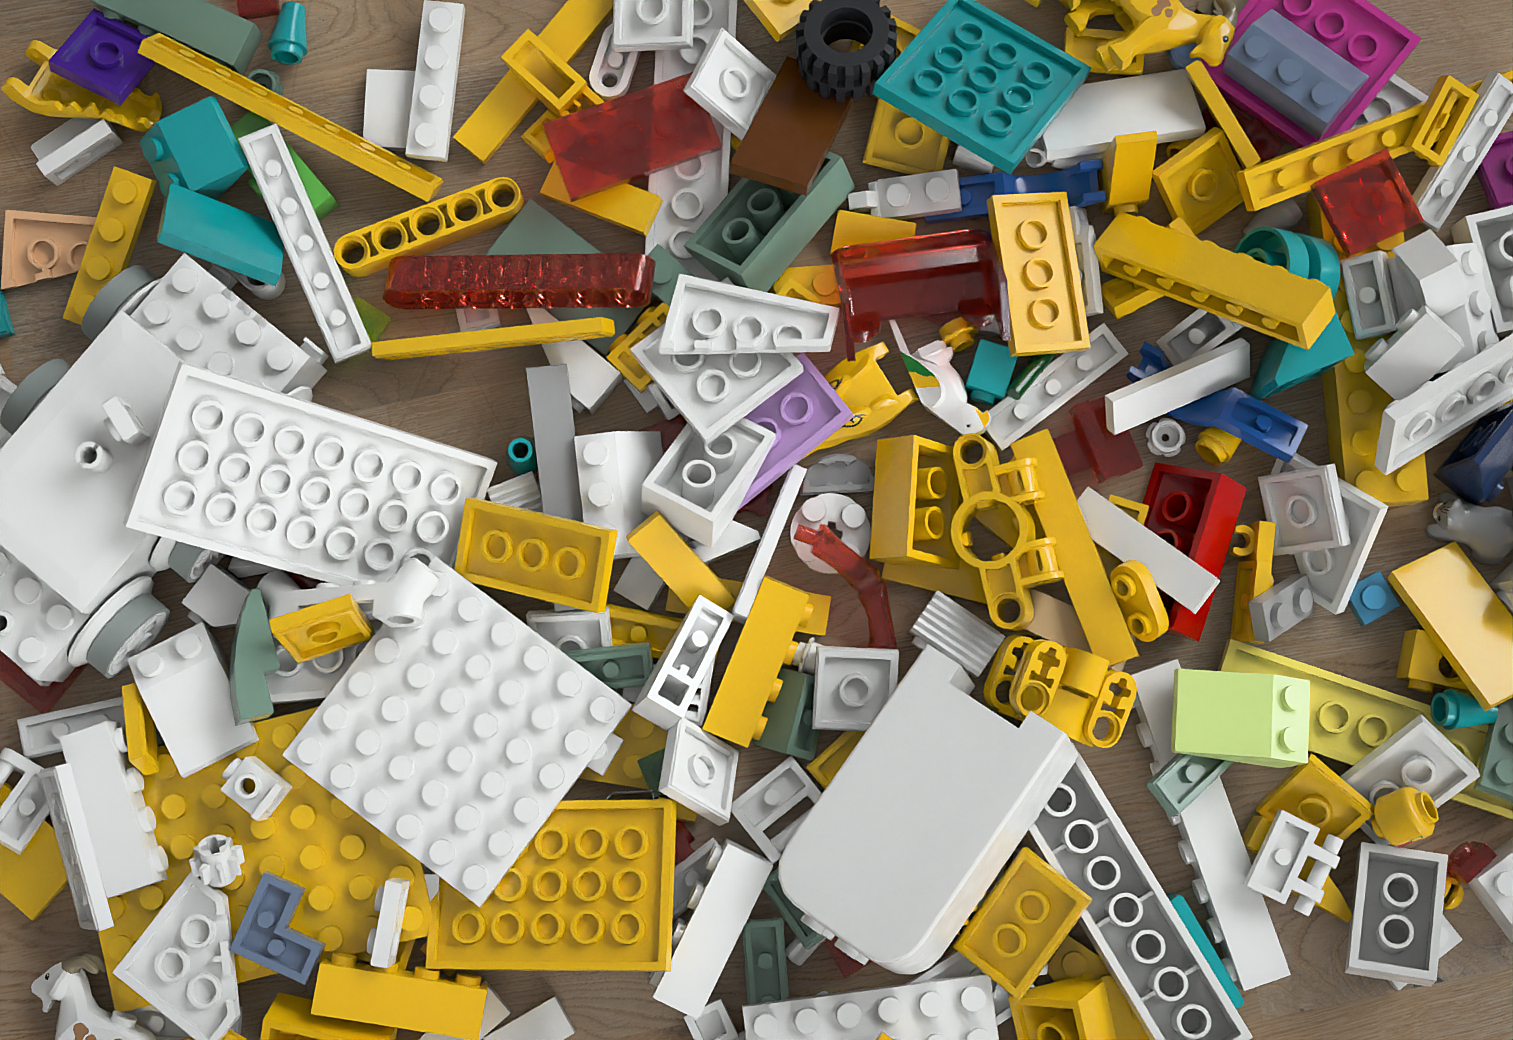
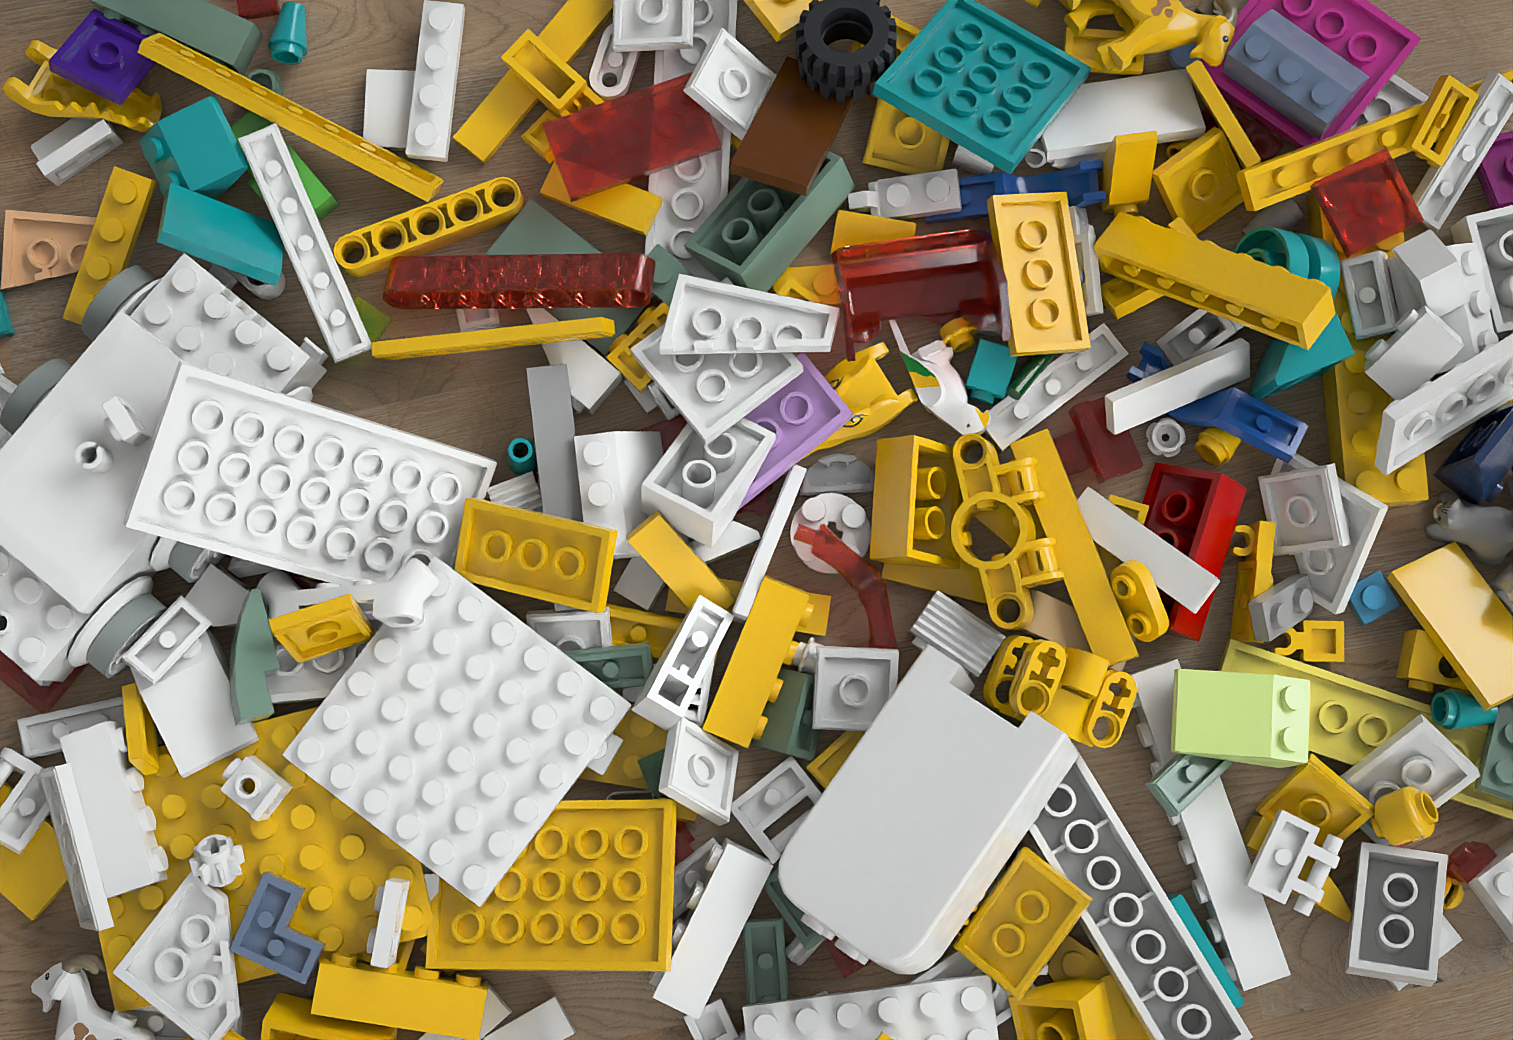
(166, 640): none -> white slope
(1316, 641): none -> yellow plate

